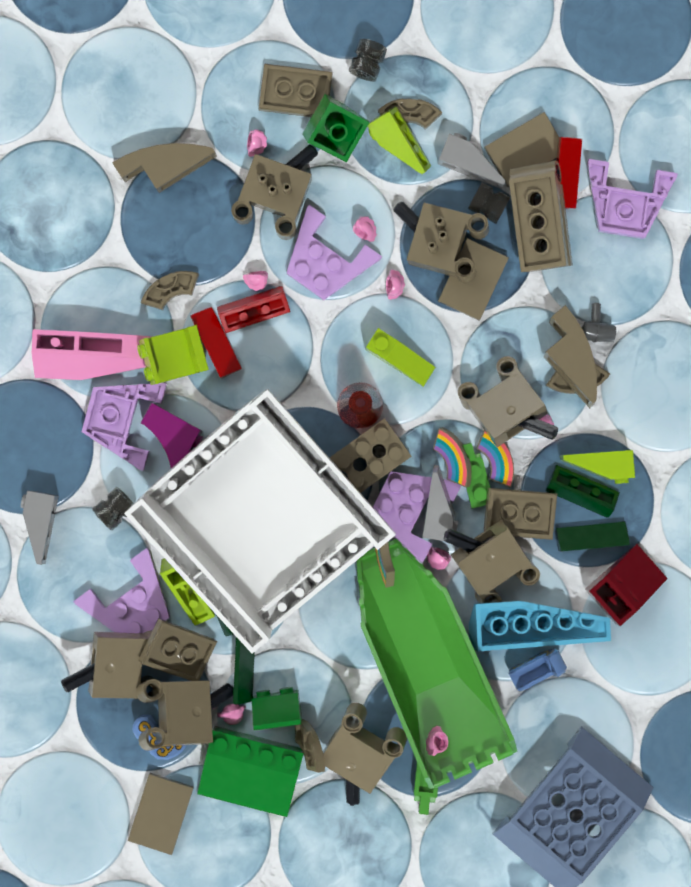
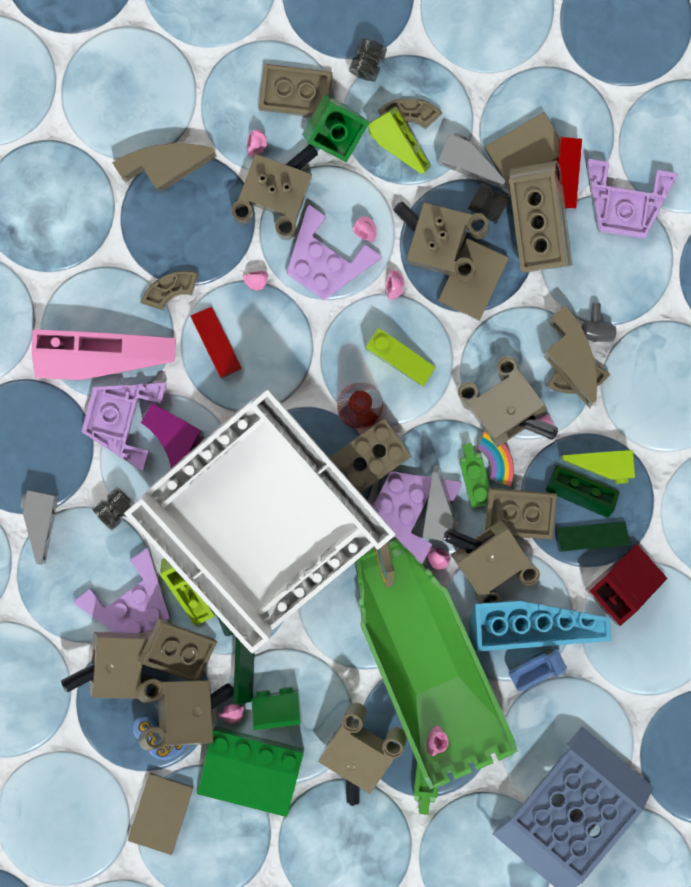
(172, 355): lime panel -> none
(253, 309): red slope -> none
(309, 742): dark tan tile -> none
(454, 456): tile -> none

